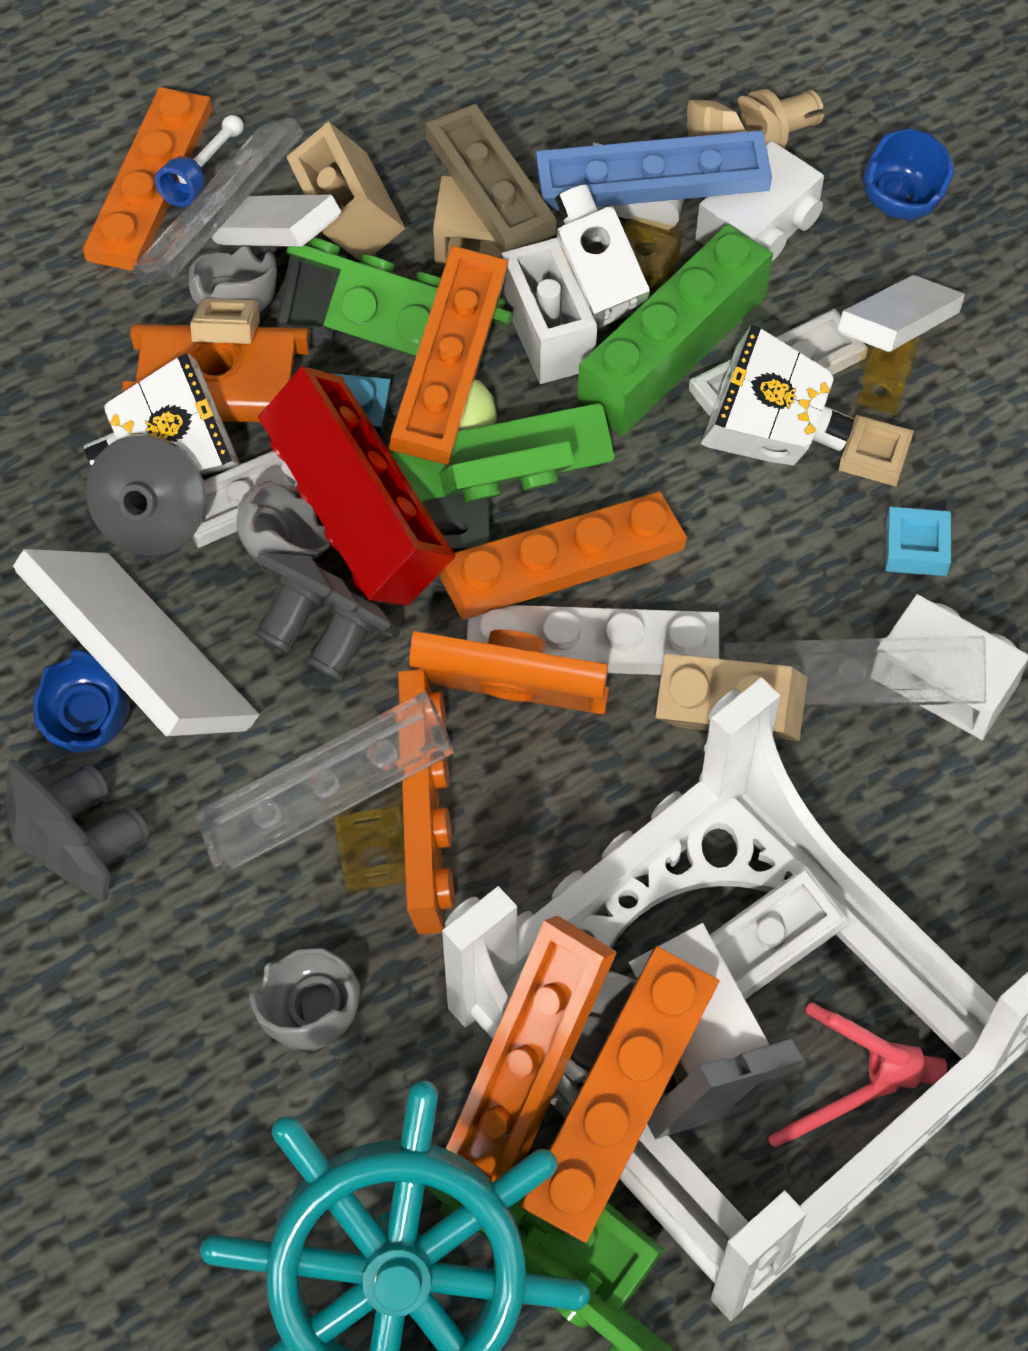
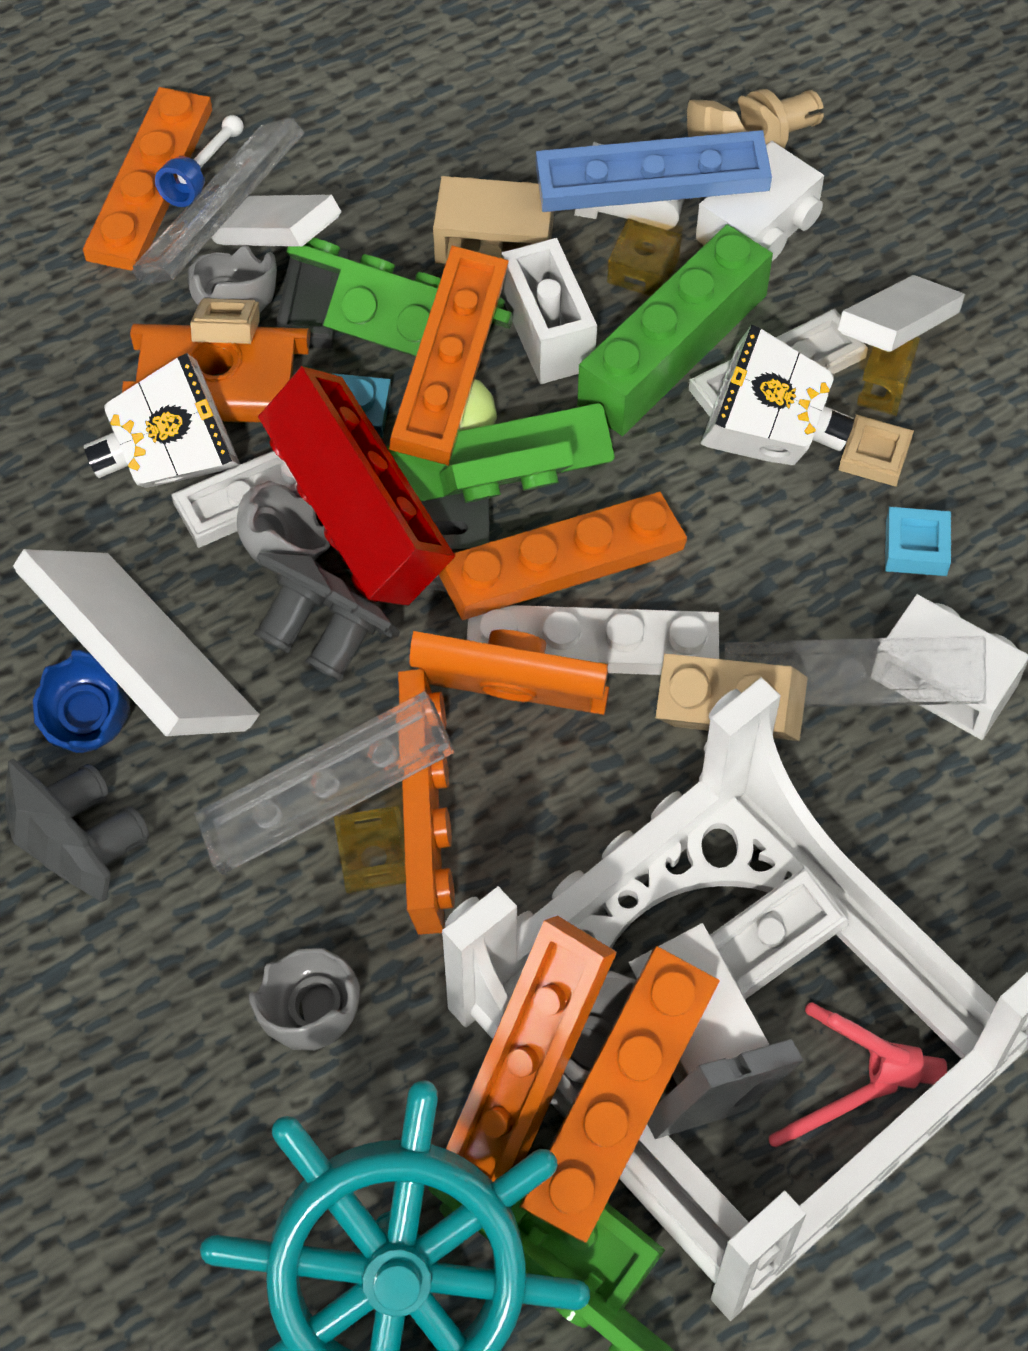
(164, 477): dark grey dish -> none
(338, 167): tan brick -> none
(490, 178): dark tan plate -> none
(608, 280): white torso -> none
(908, 164): blue hair -> none

